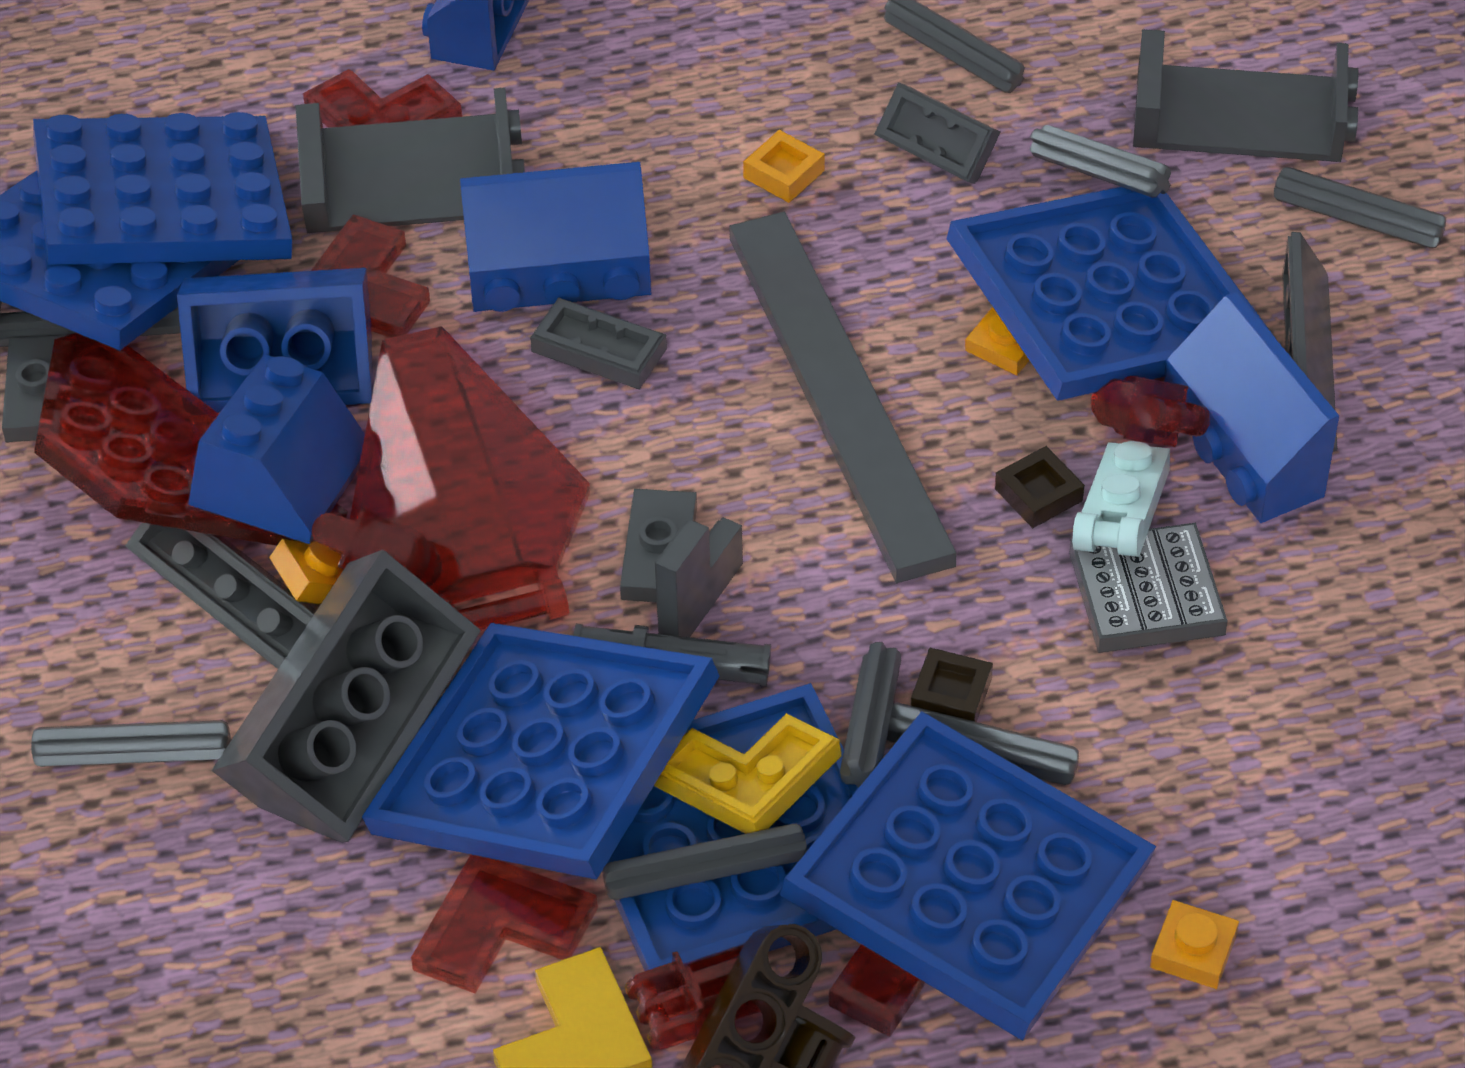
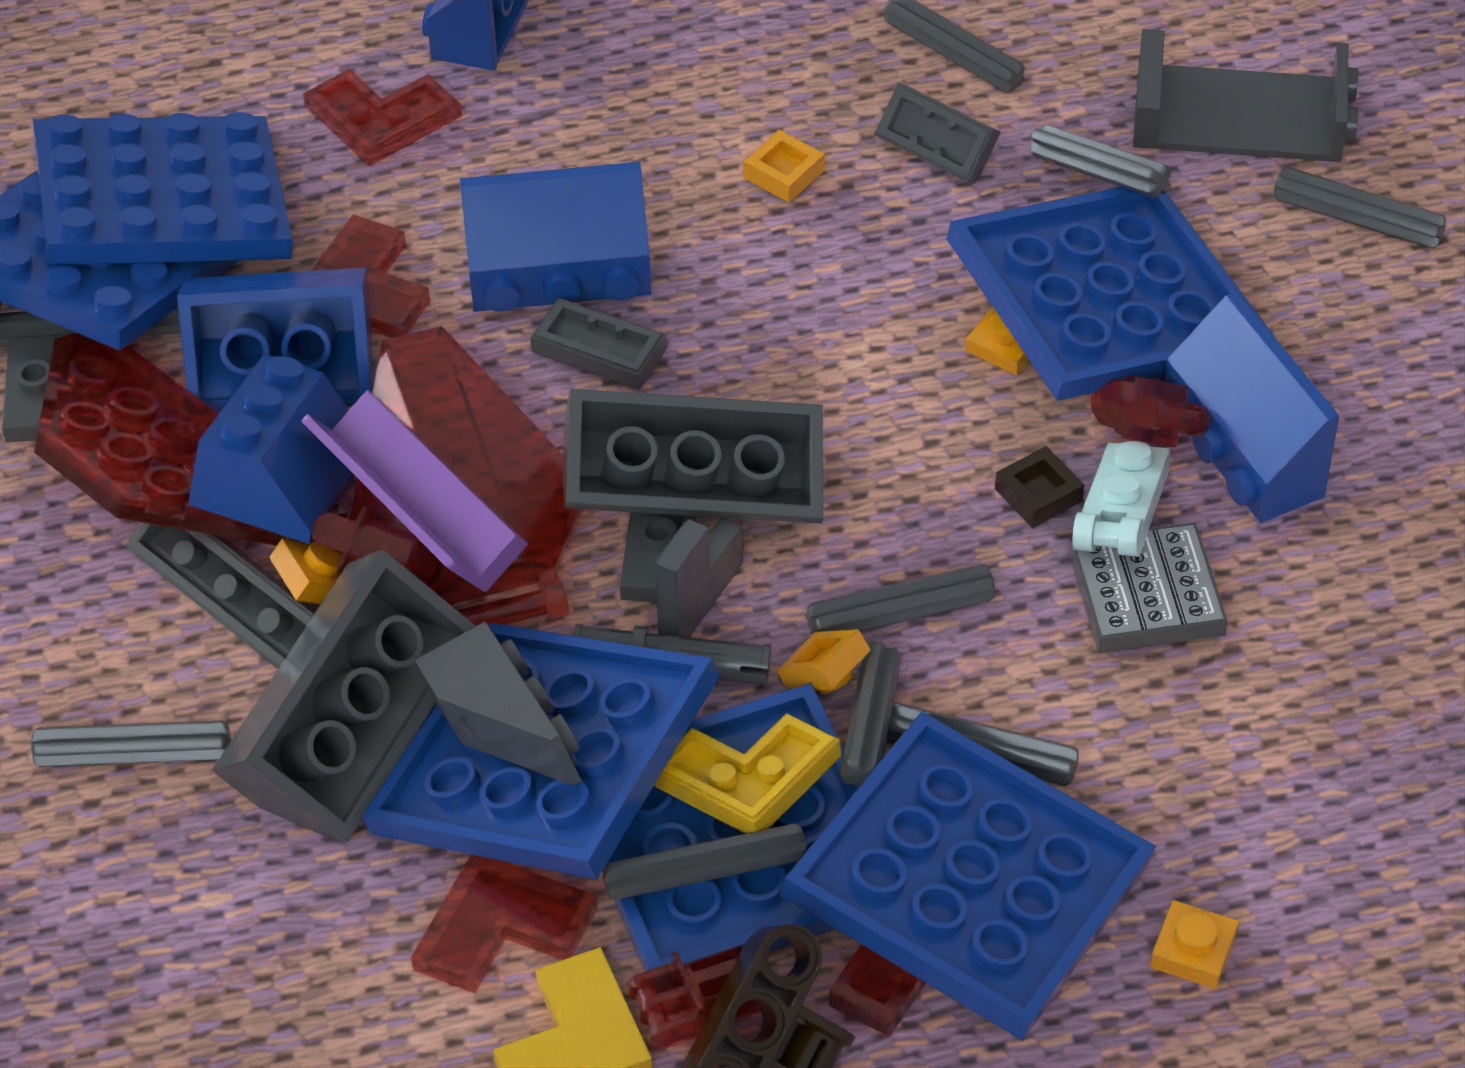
(399, 168): dark grey panel -> none
(421, 491): none -> medium lavender panel
(493, 708): none -> dark grey slope
(693, 456): none -> dark grey slope
(825, 660): none -> light orange plate
(843, 399): dark grey tile -> none
(903, 600): none -> dark grey axle
(952, 684): dark brown plate -> none
(1308, 316): dark grey slope -> none

